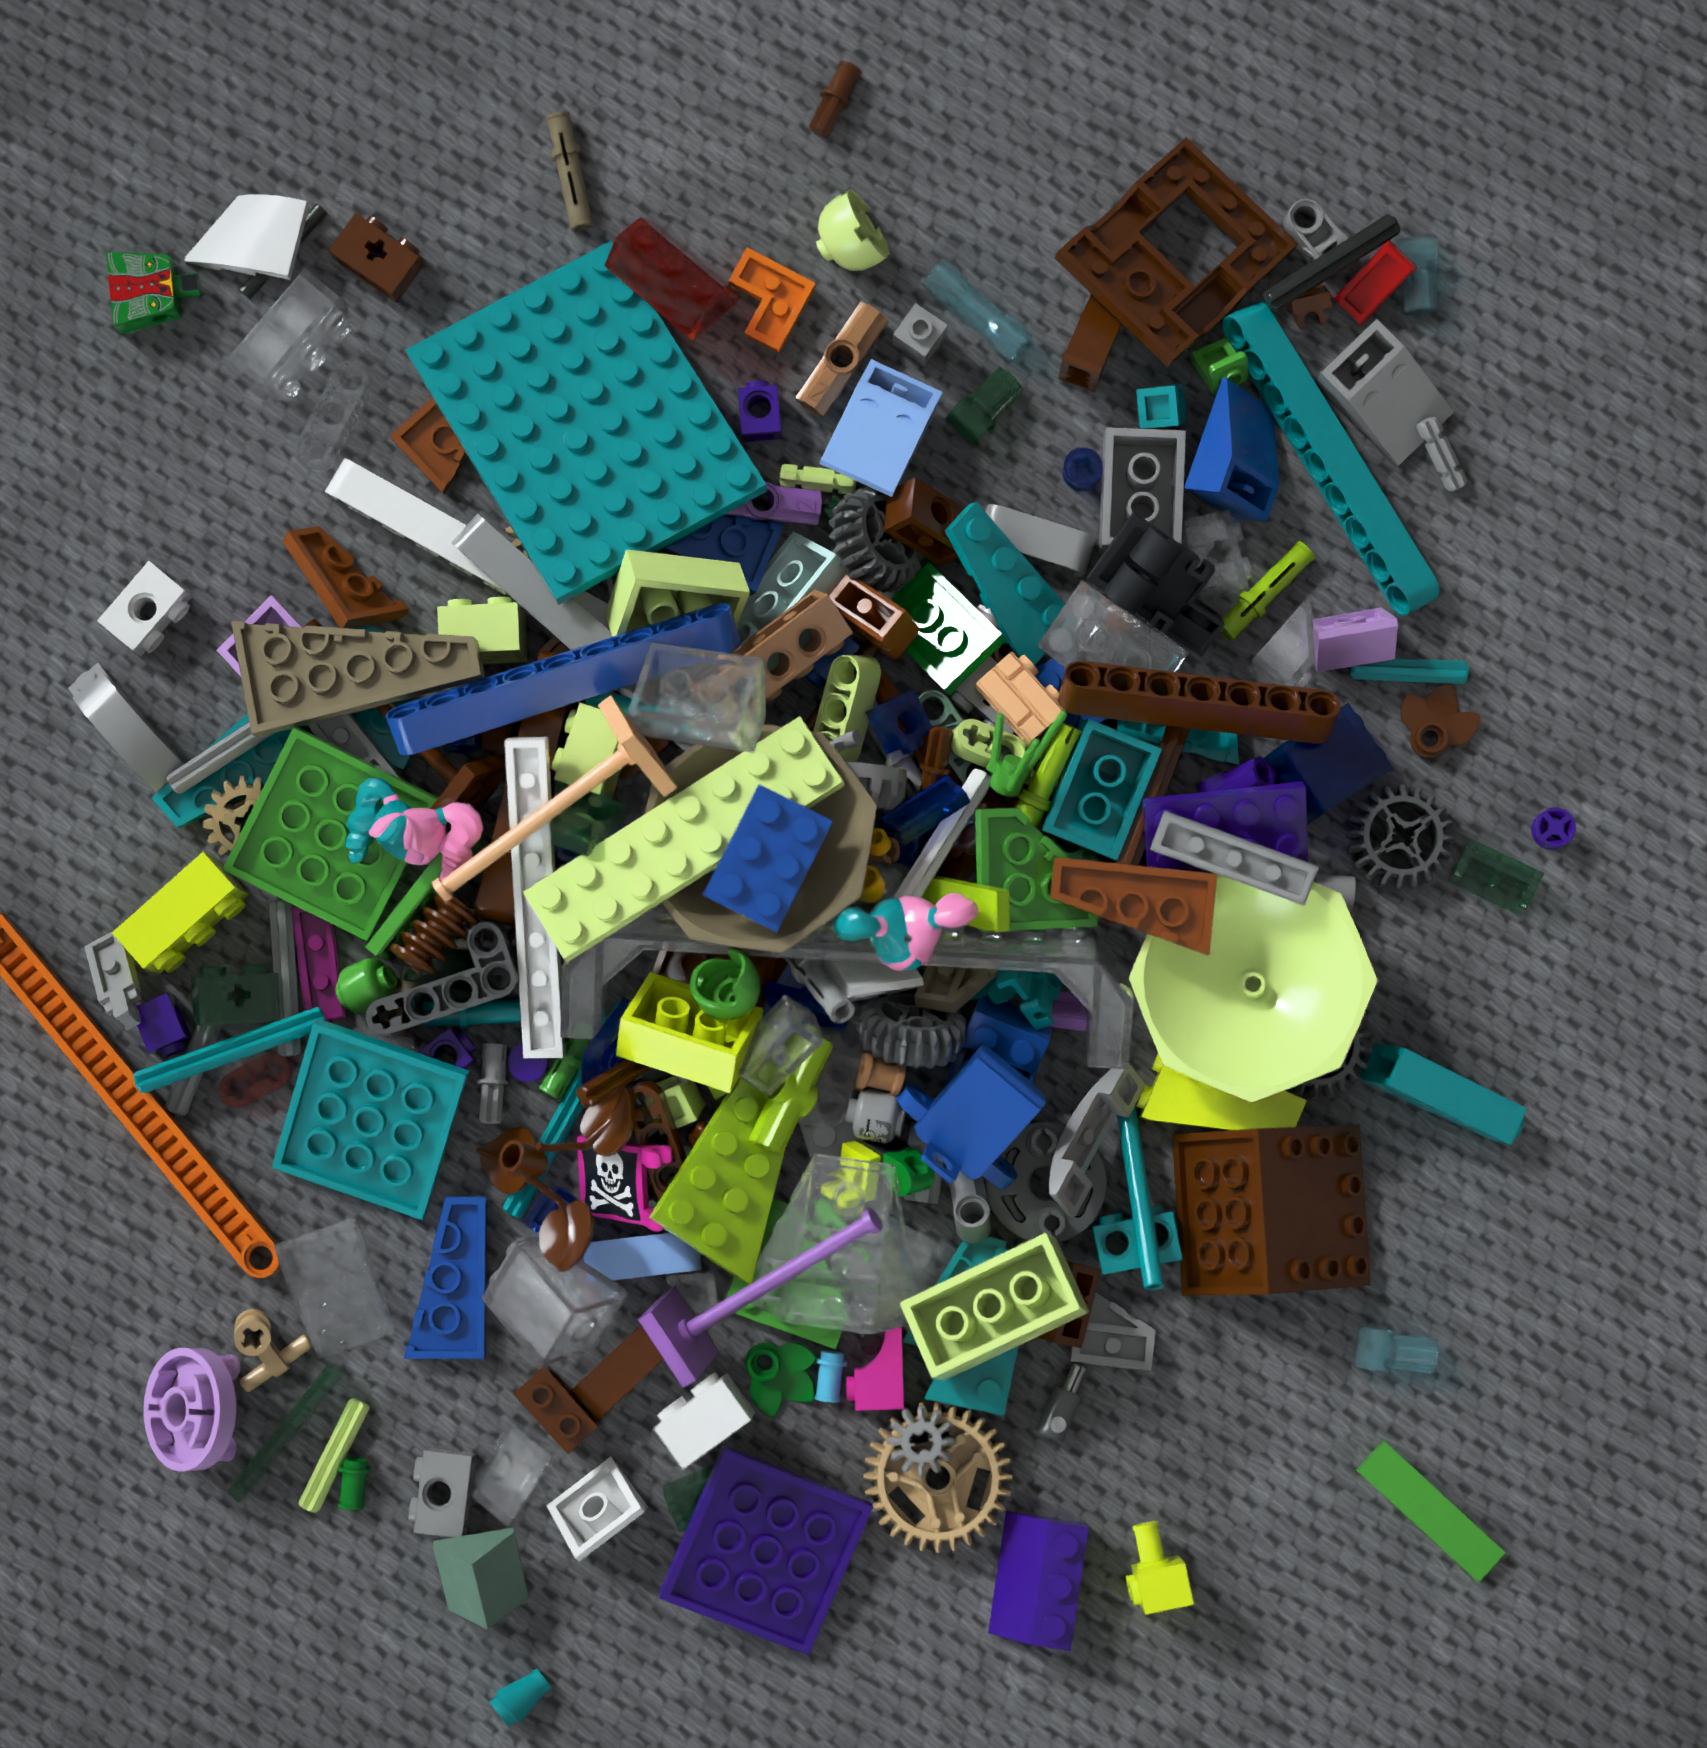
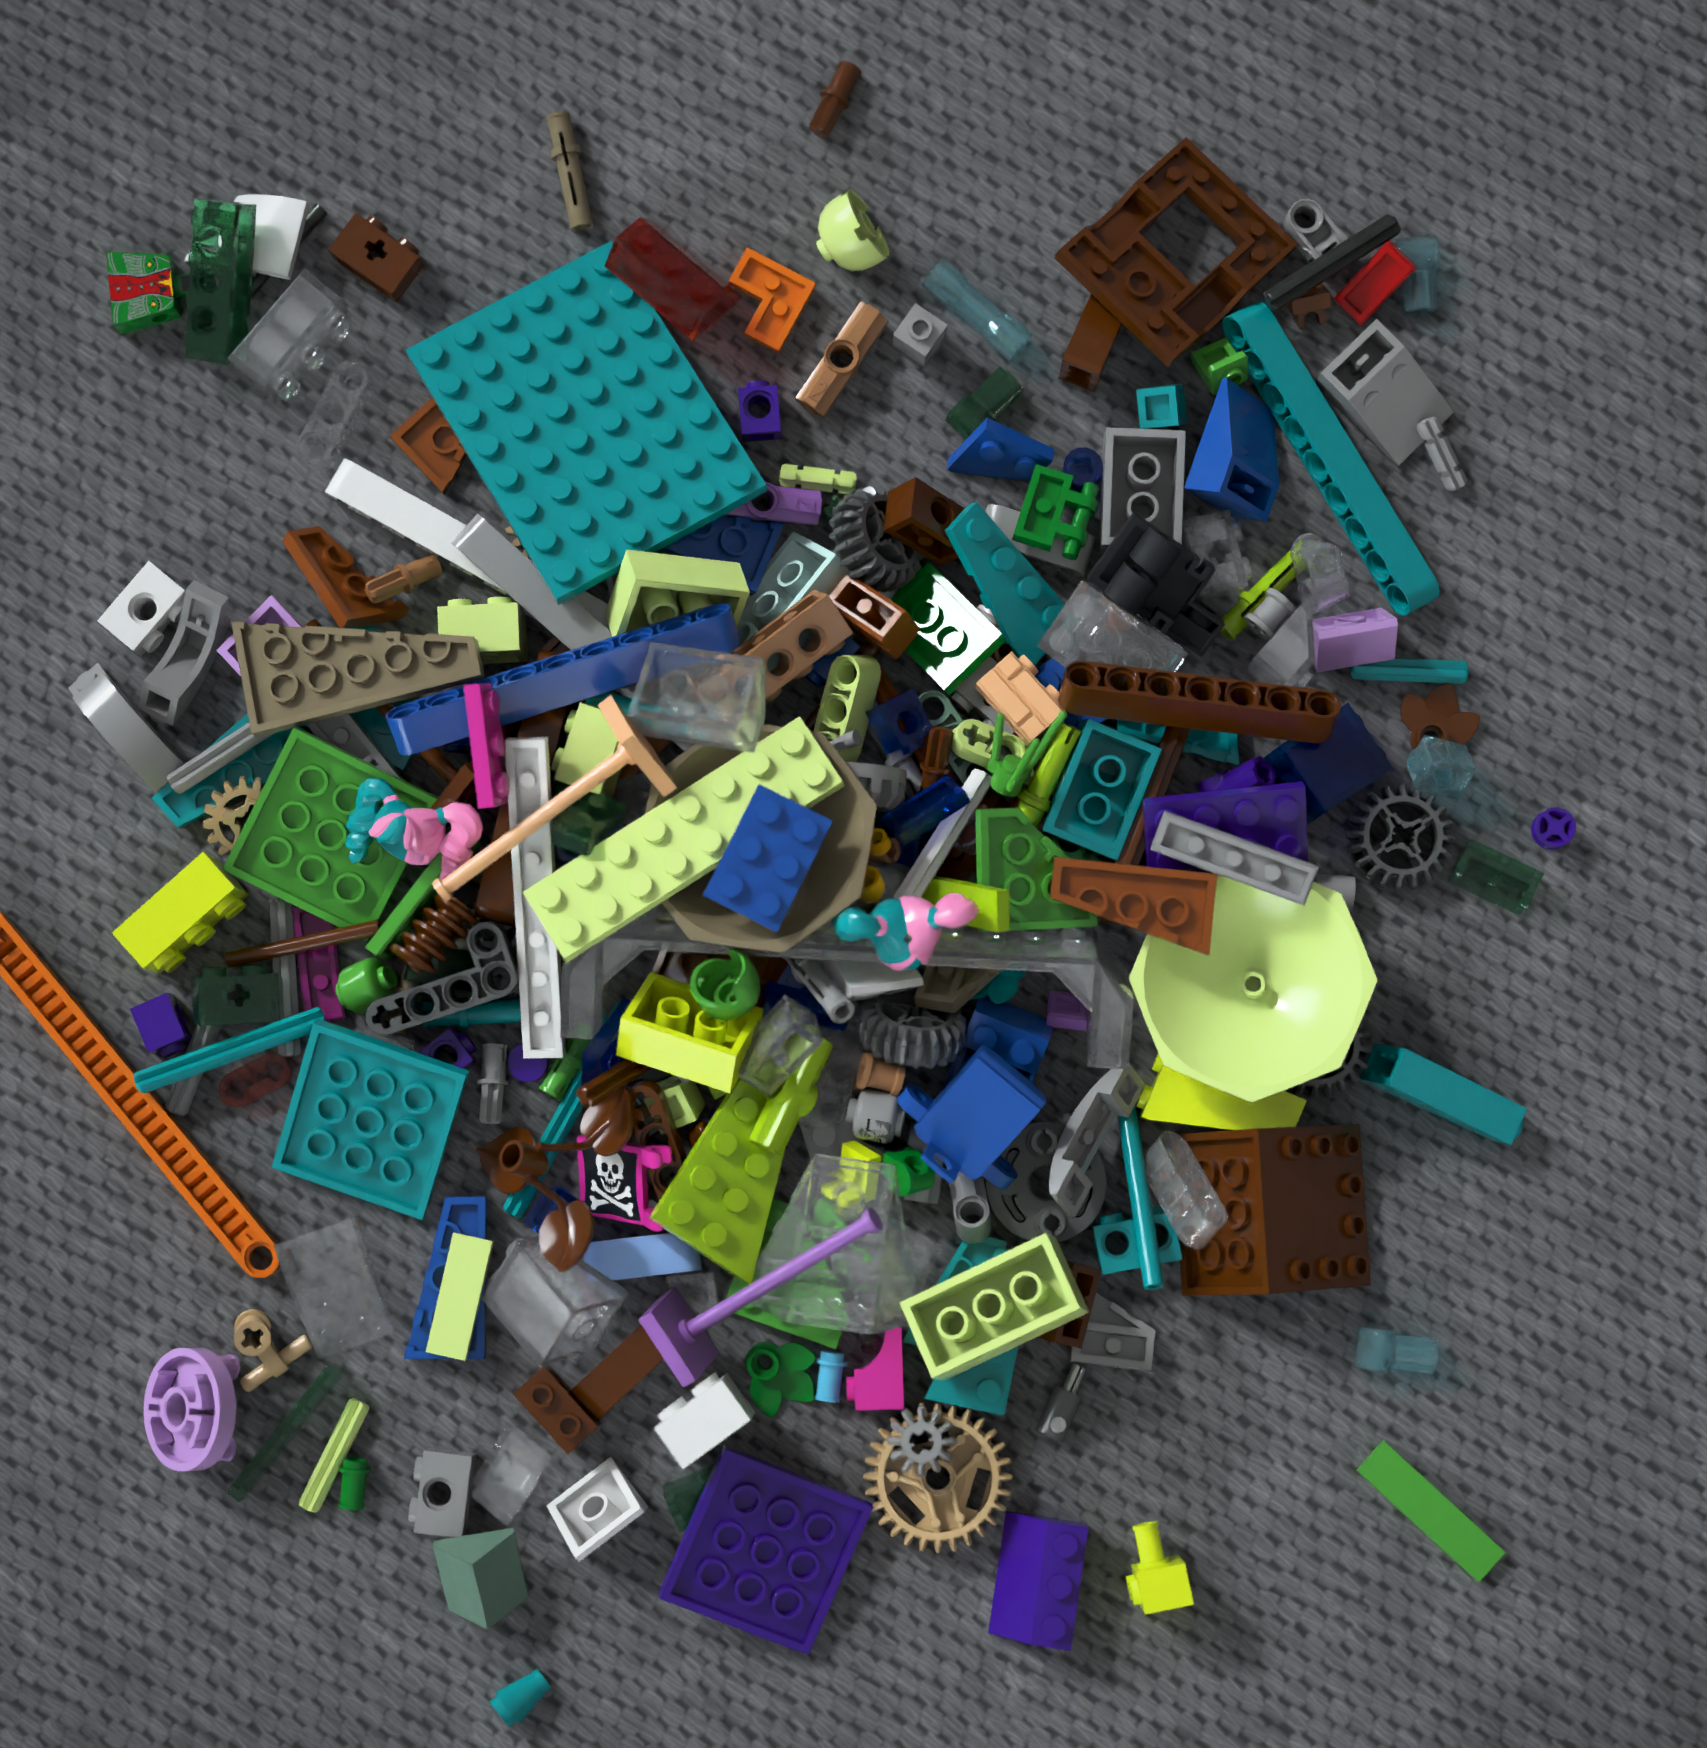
(115, 979): light grey hinge -> none
(185, 664): none -> light grey arch
(234, 268): none -> clear green brick
(302, 943): none -> reddish brown piece
(403, 578): none -> medium nougat axle
(459, 1296): none -> yellowish green tile
(487, 745): none -> dark pink wing
(881, 428): light blue slope -> none
(999, 453): none -> blue wing
(1037, 989): teal piece -> none
(1043, 508): none -> green plate
(1184, 1190): none -> clear beam
(1269, 614): none -> light grey bush
(1319, 572): none -> clear piece
(1440, 767): none -> clear light blue brick

